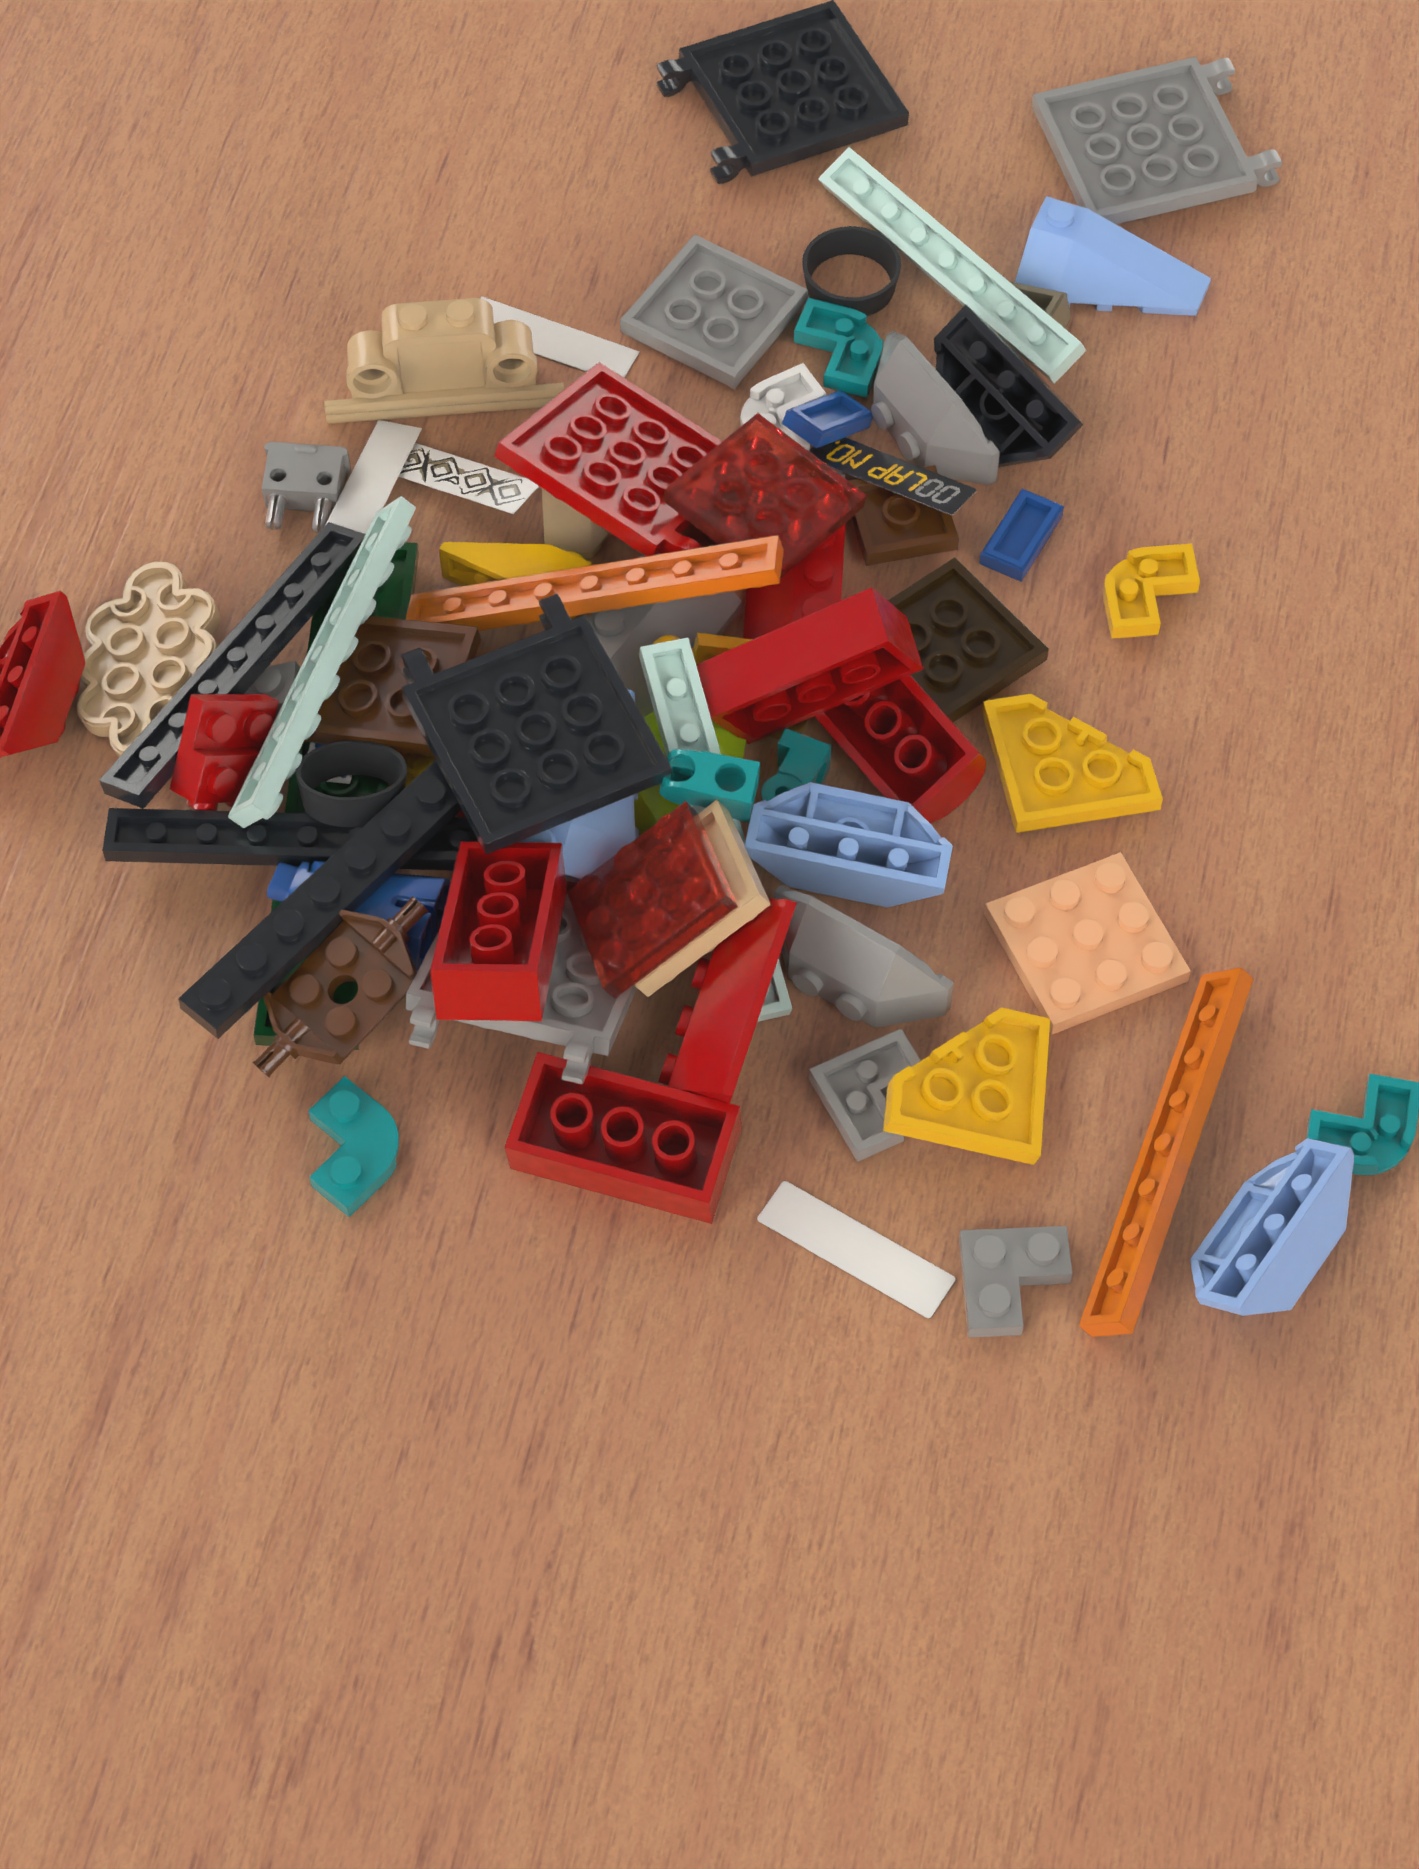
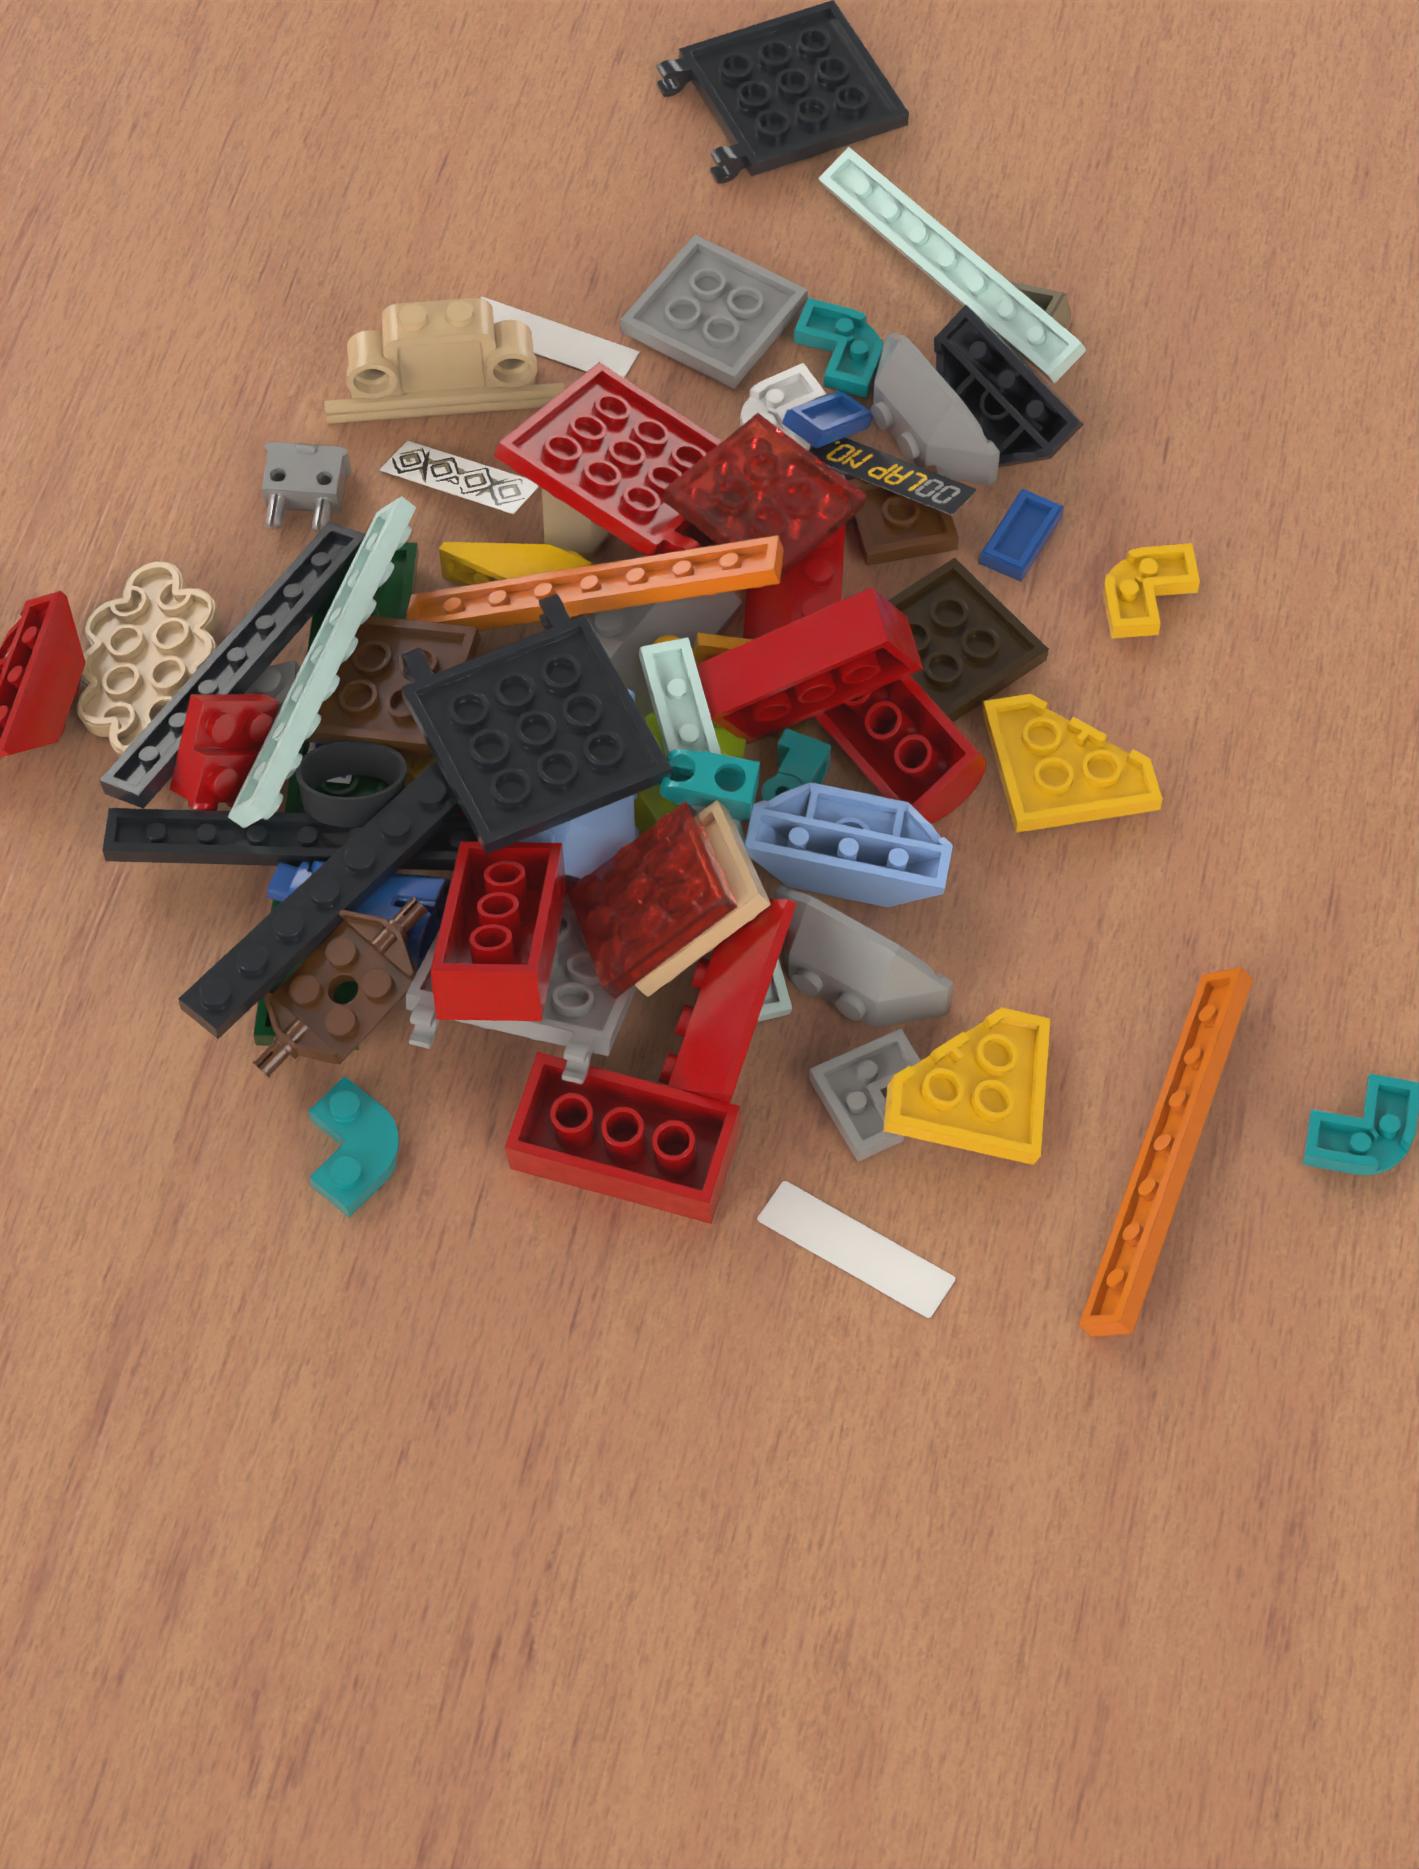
(374, 475): white sticker -> none
(857, 242): black tyre -> none
(1002, 1261): light grey plate -> none
(1086, 943): light nougat plate -> none
(1105, 264): light blue wedge -> none
(1150, 141): light grey plate -> none
(1276, 1232): light blue wedge -> none

